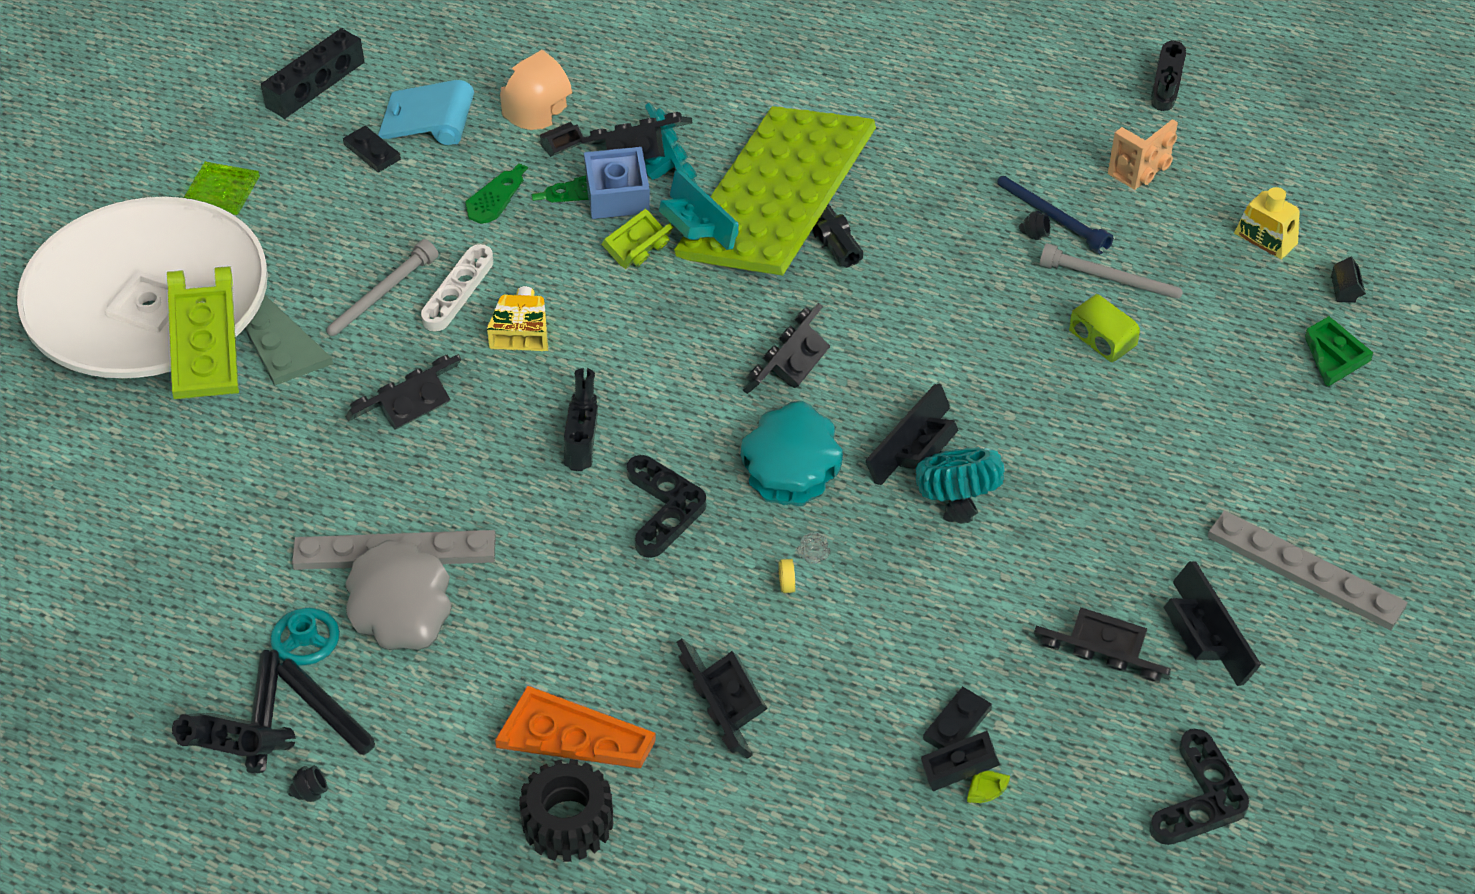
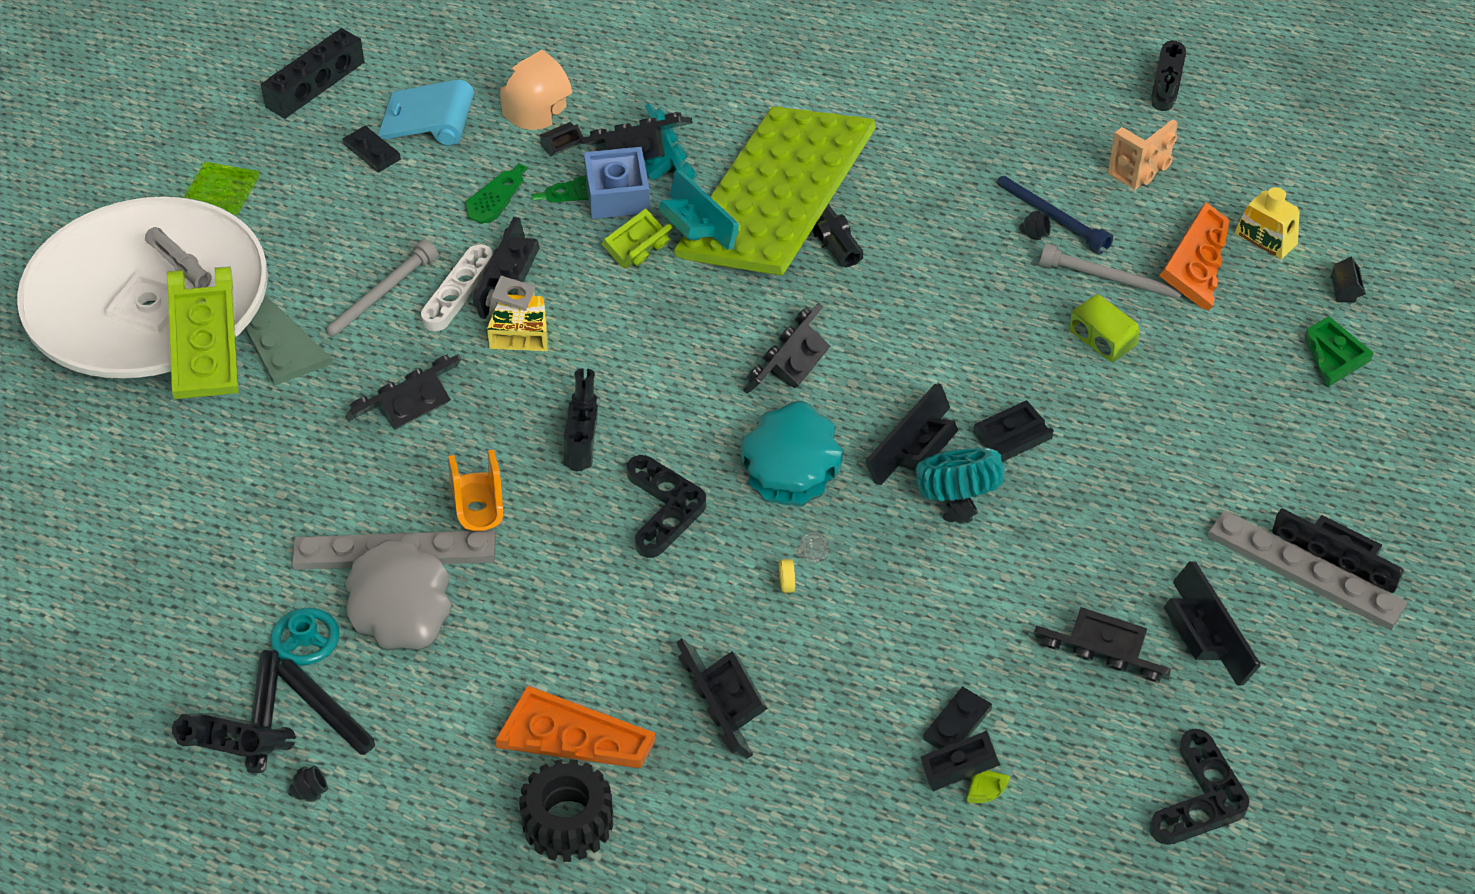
(178, 257): none -> light grey pin
(477, 487): none -> light orange piece
(500, 295): none -> light grey bracket
(509, 260): none -> black bracket
(1013, 430): none -> black plate
(1197, 257): none -> orange wing
(1339, 546): none -> black bracket

